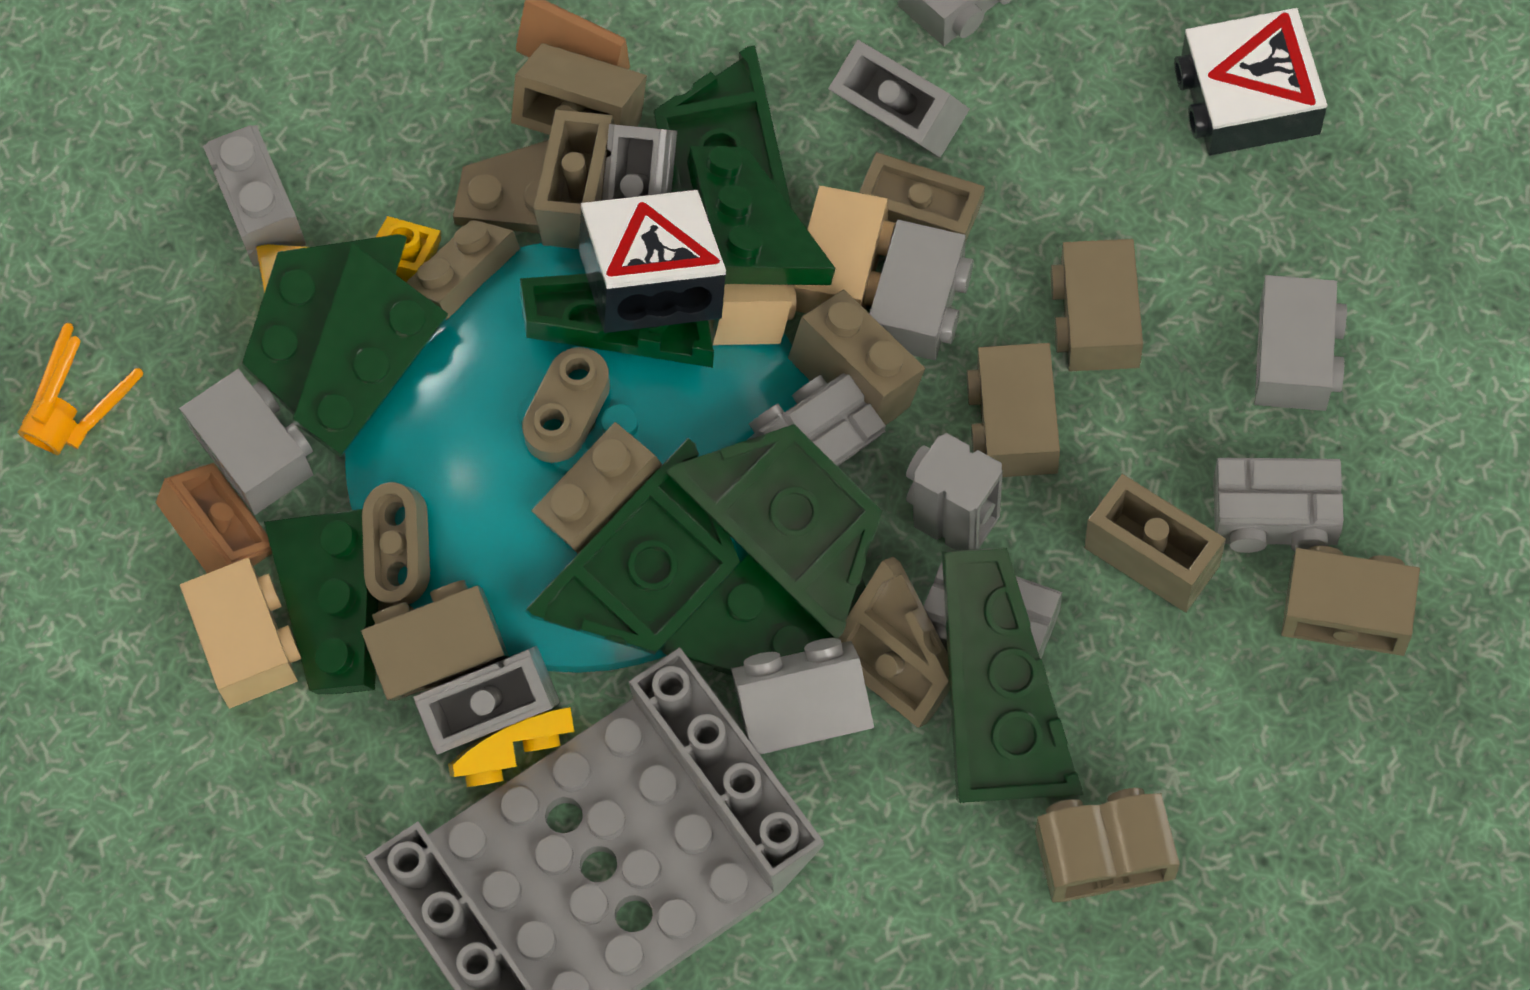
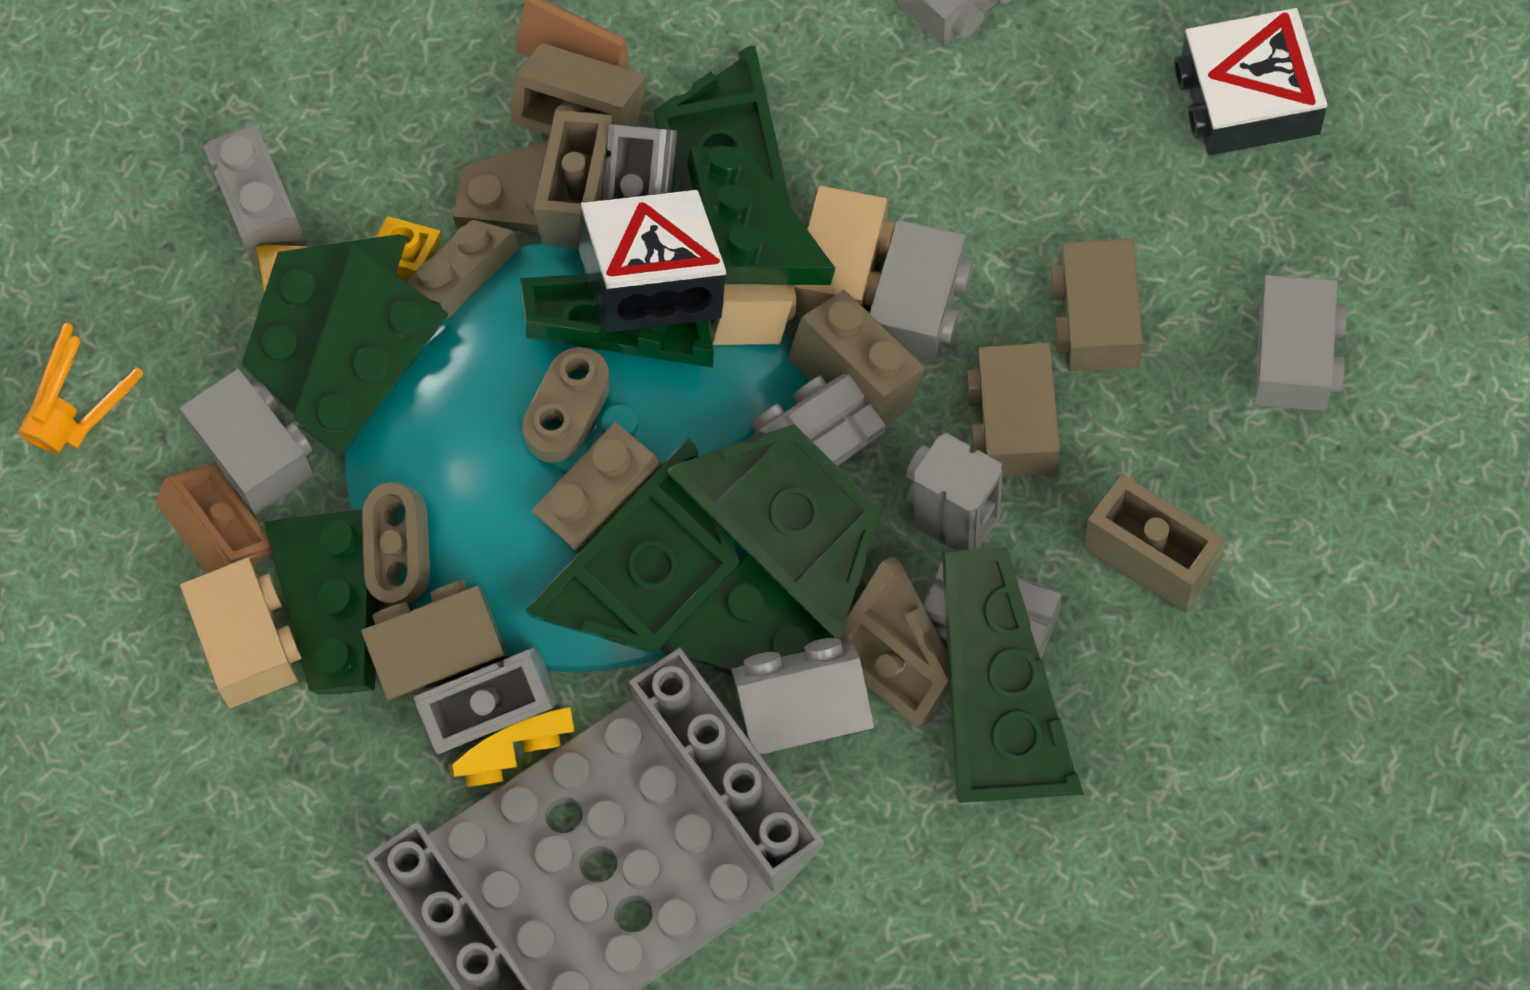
(899, 98): light grey brick -> none
(923, 194): dark tan plate -> none
(1106, 845): dark tan brick -> none
(1278, 502): light grey brick -> none
(1351, 600): dark tan brick -> none

